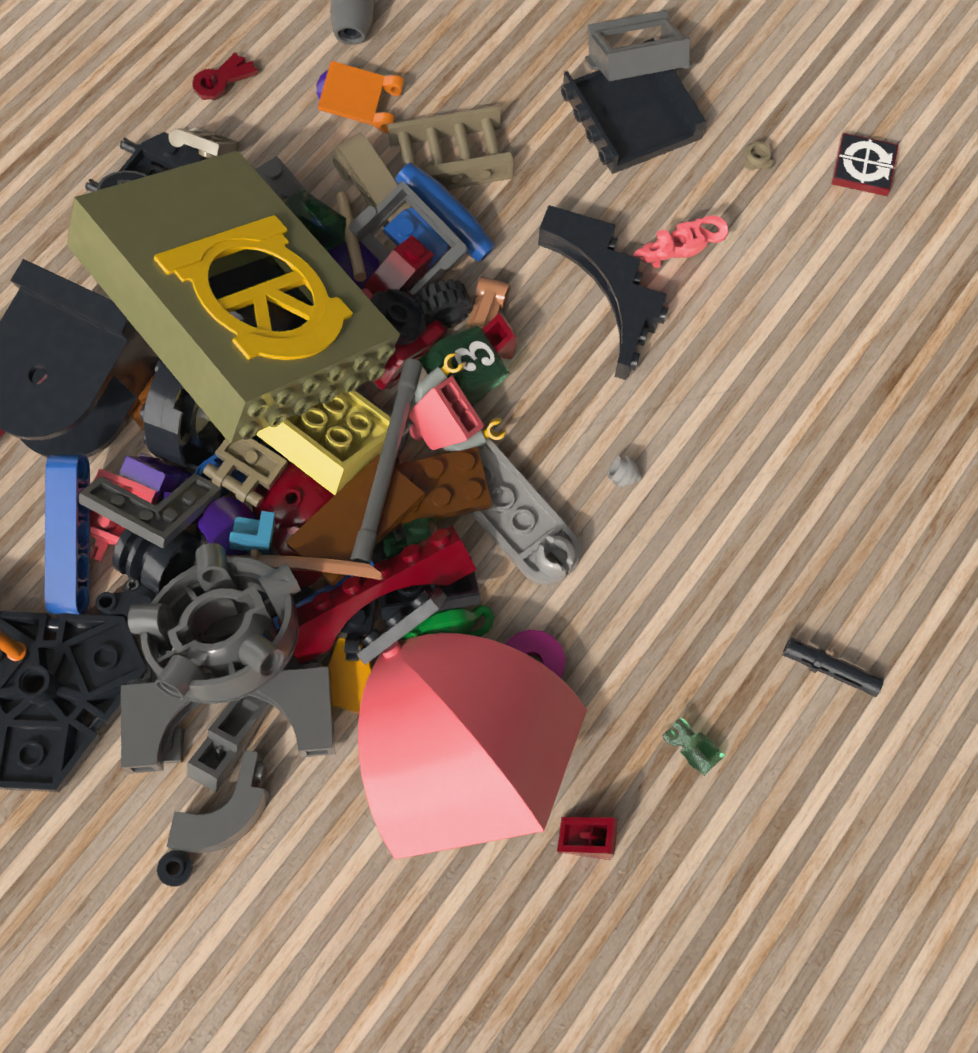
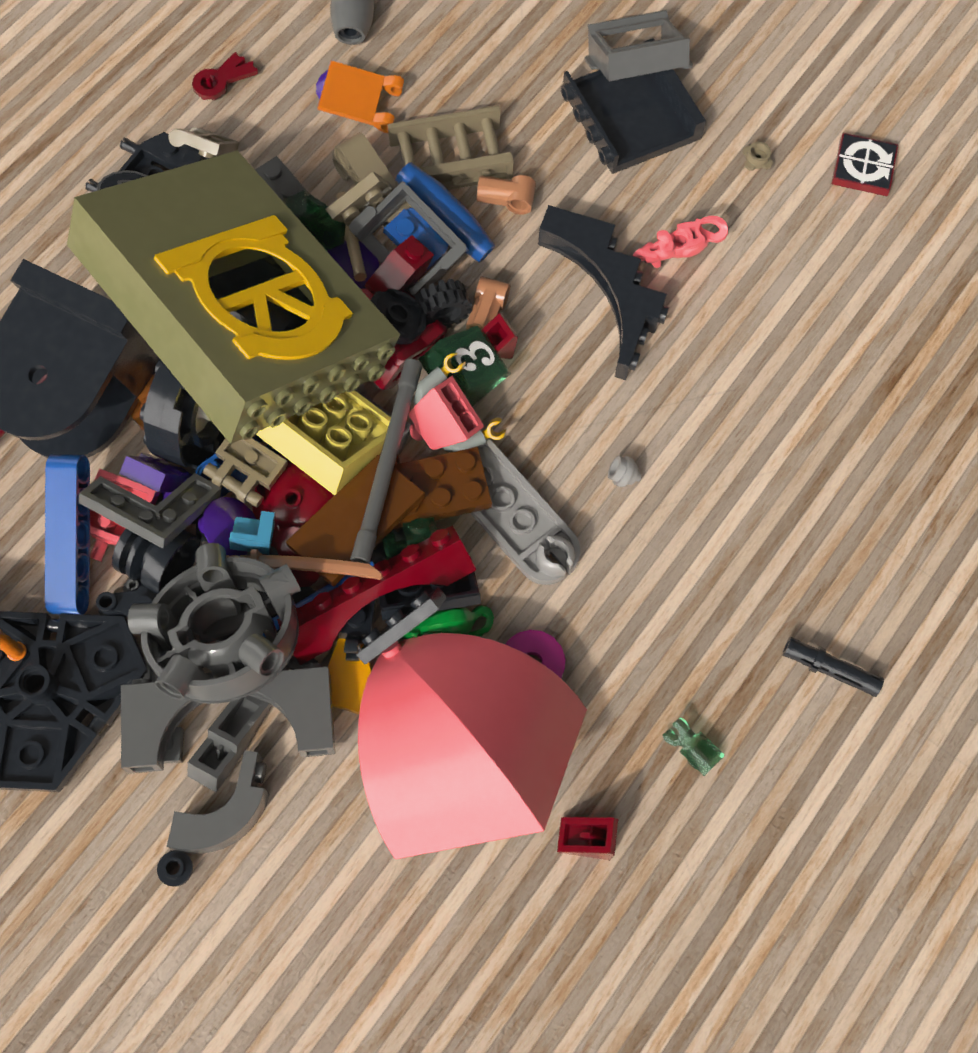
(366, 193): none -> dark tan plate
(514, 193): none -> nougat piece

